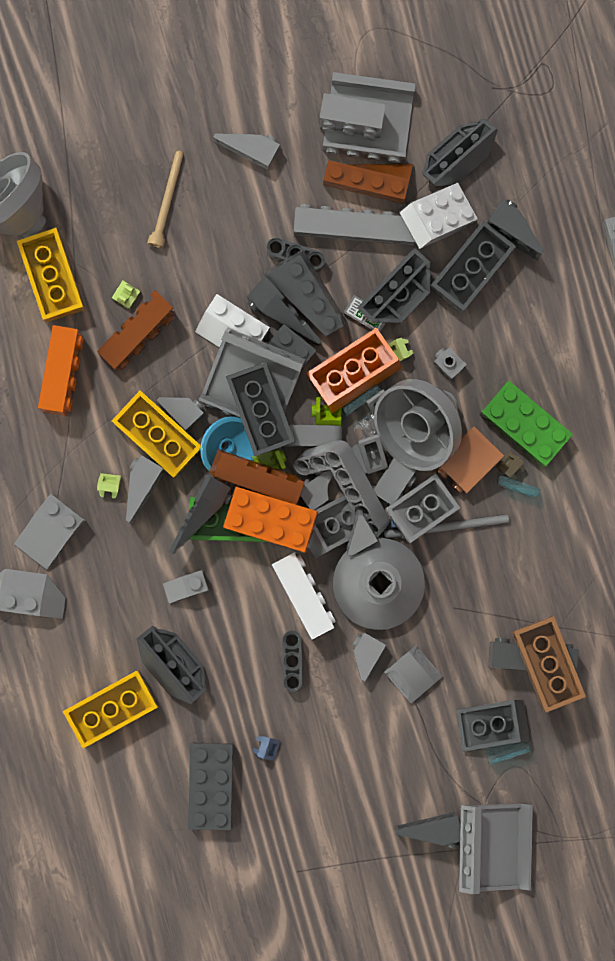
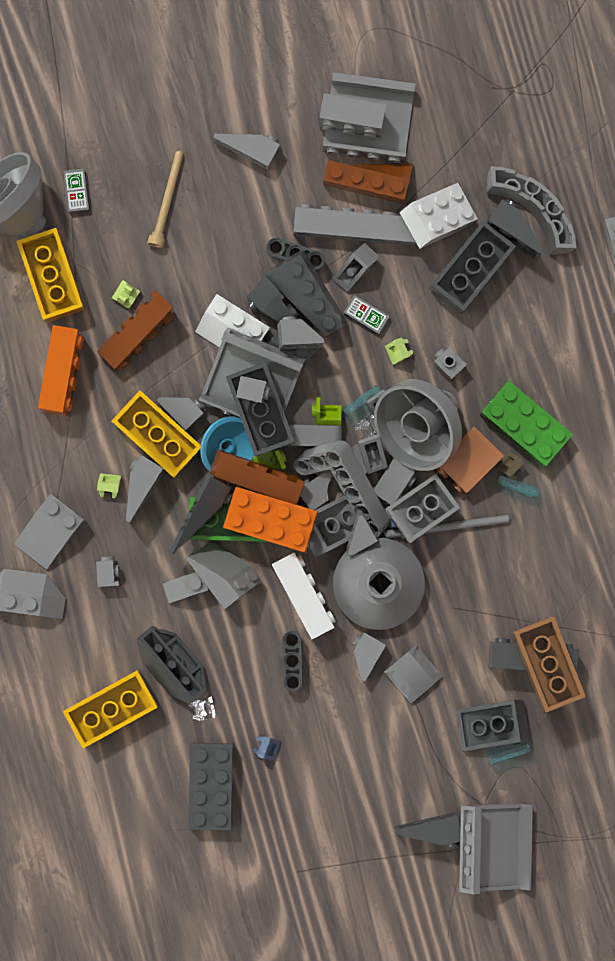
(76, 190): none -> tile
(107, 572): none -> light grey brick
(203, 708): none -> clear tile
(223, 573): none -> light grey slope
(253, 390): none -> light grey brick
(297, 335): none -> light grey slope
(354, 370): orange brick -> none
(355, 267): none -> light grey slope
(399, 291): dark grey wedge -> none
(460, 153): dark grey wedge -> none
(538, 202): none -> light grey brick

